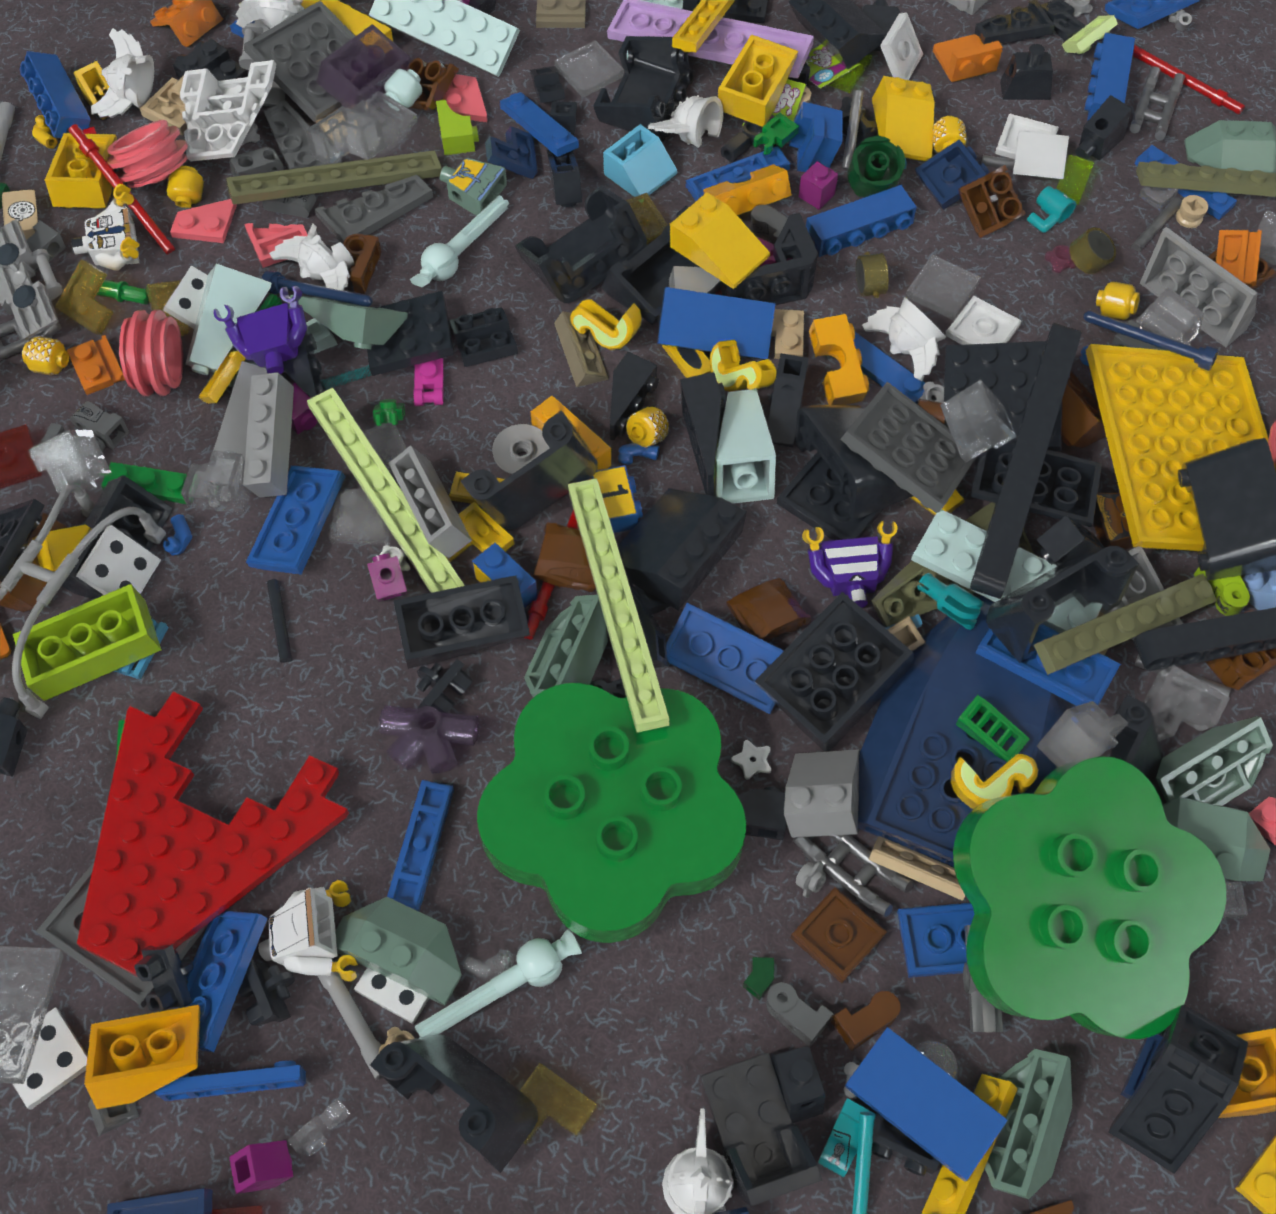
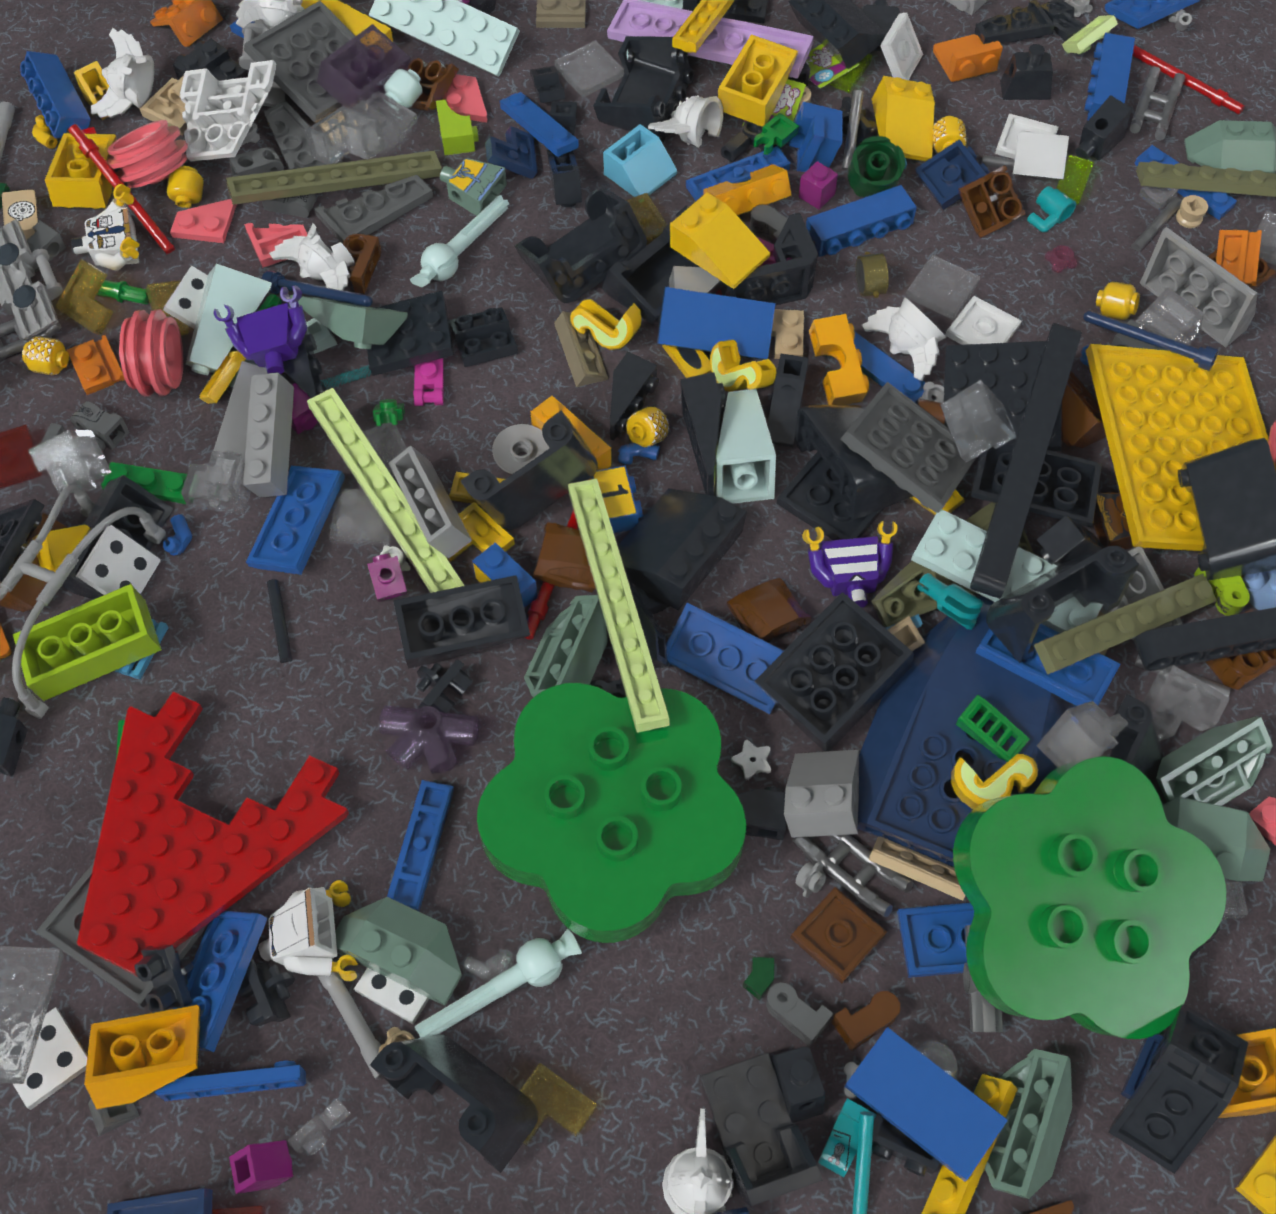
(1092, 250): clear yellow piece -> none

